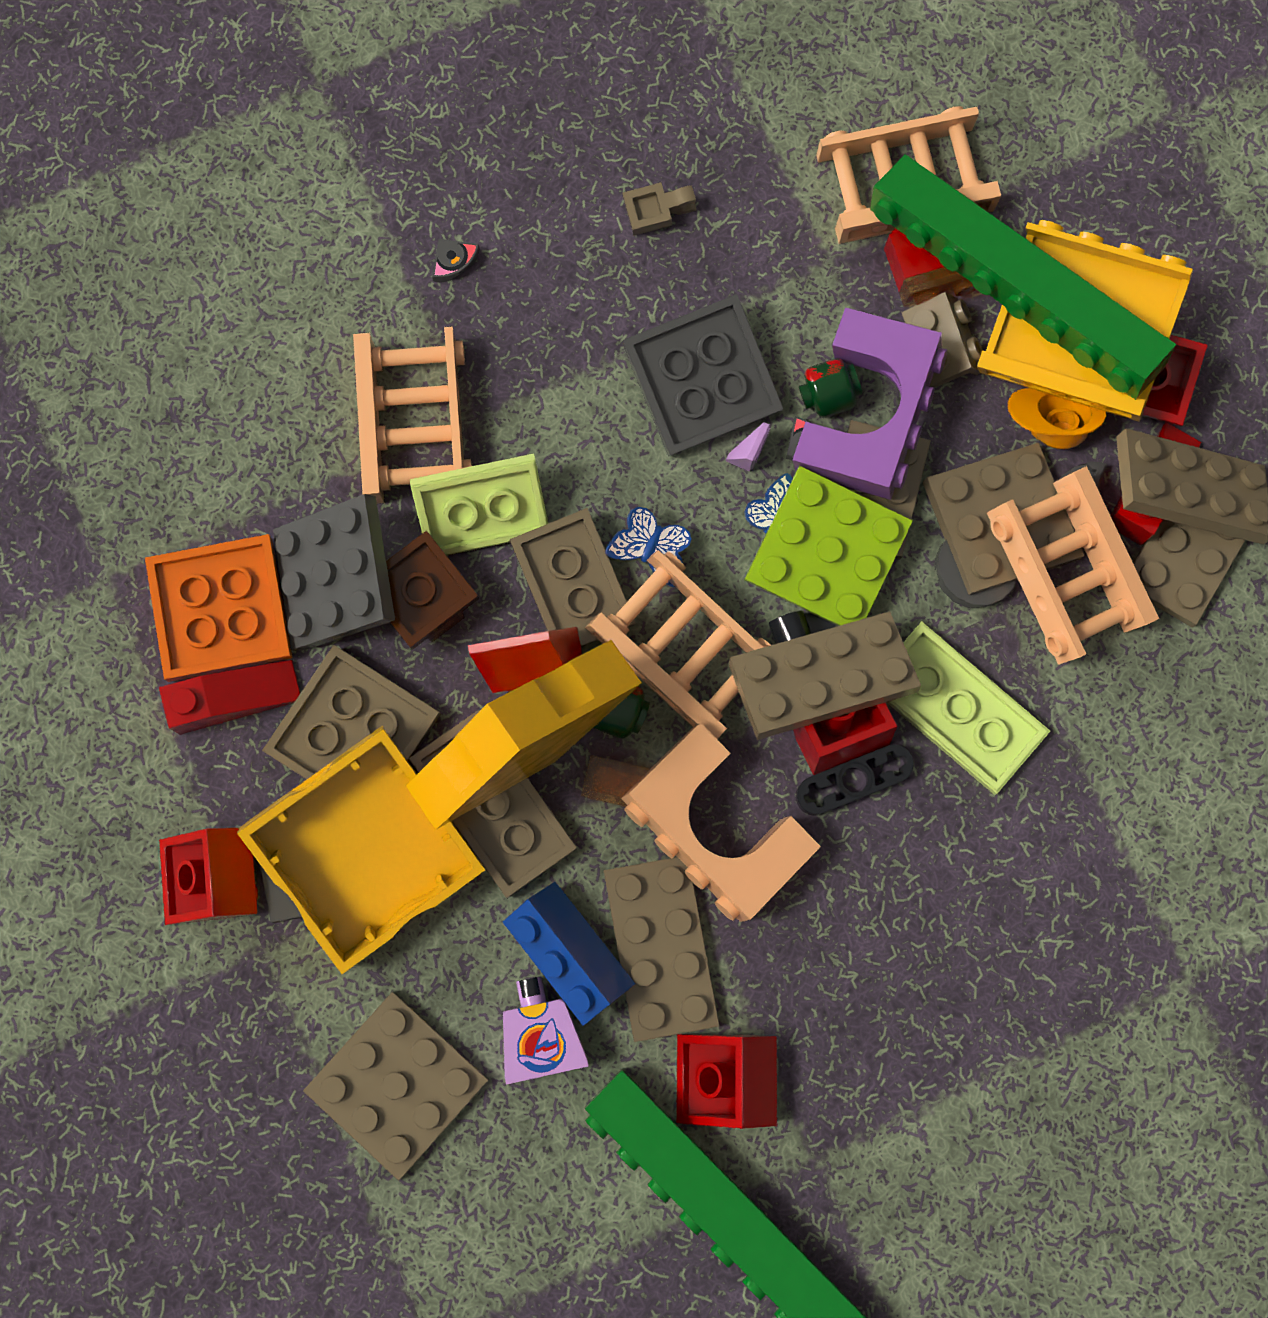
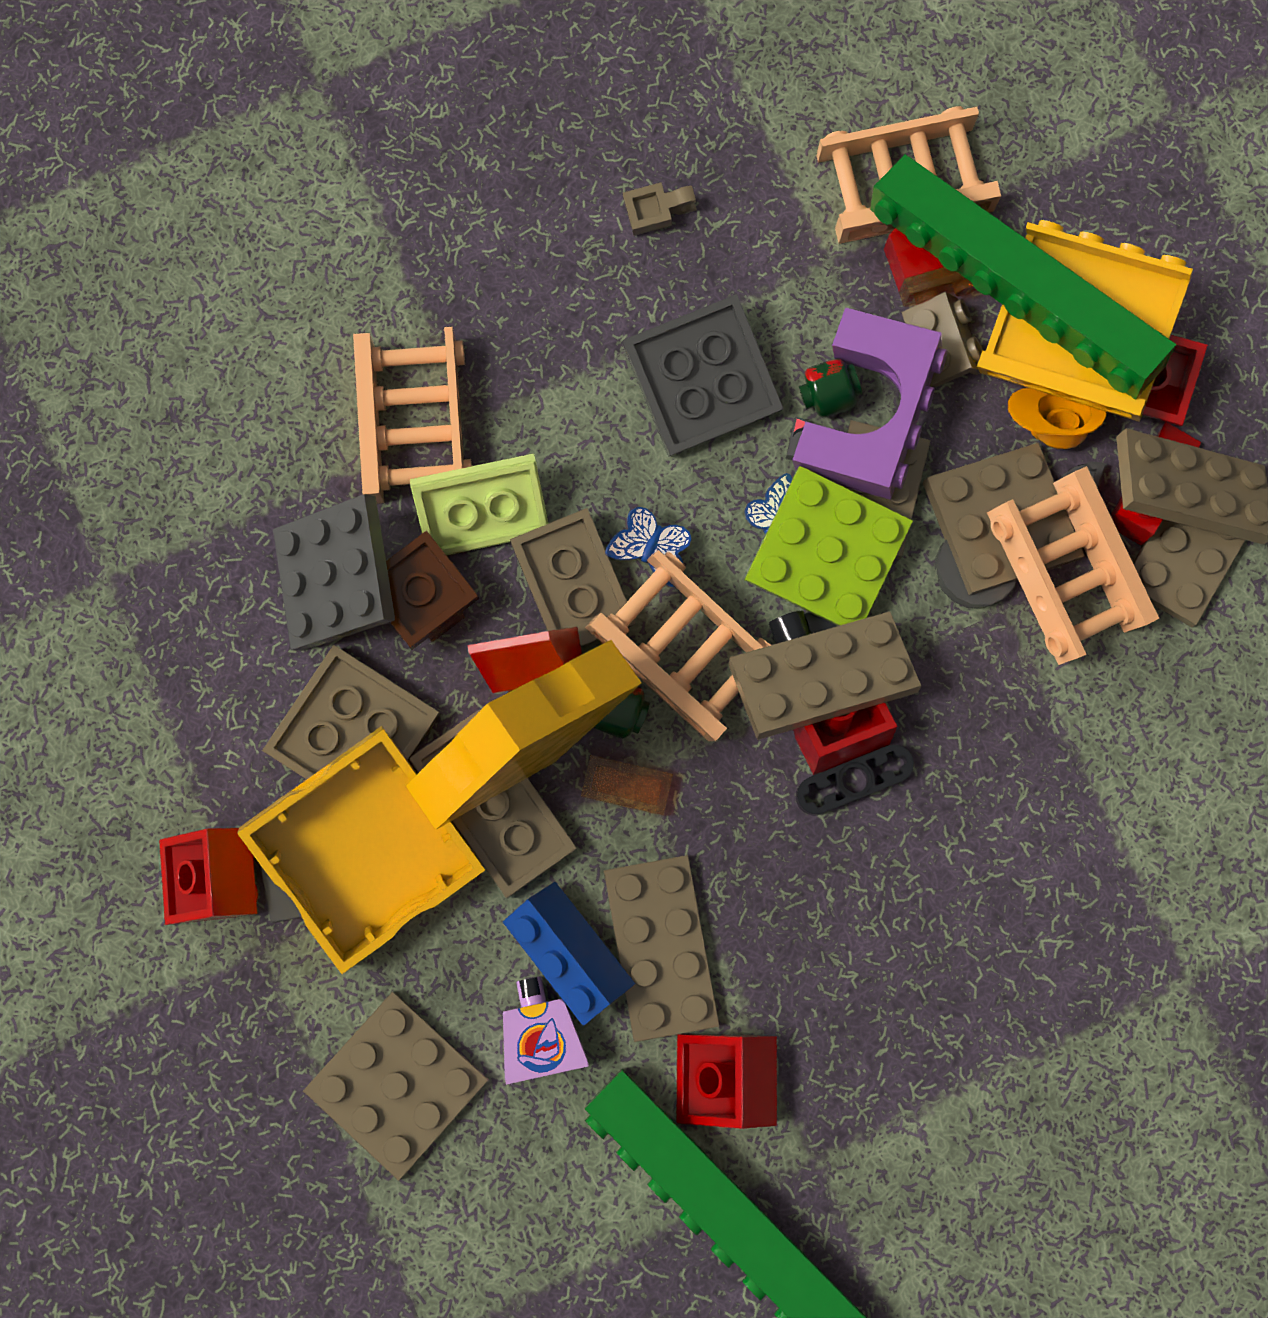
(218, 608): orange plate -> none
(228, 695): red slope -> none
(453, 259): dark grey tile -> none
(663, 803): light nougat arch -> none
(748, 451): lavender slope -> none
(967, 712): yellowish green tile -> none

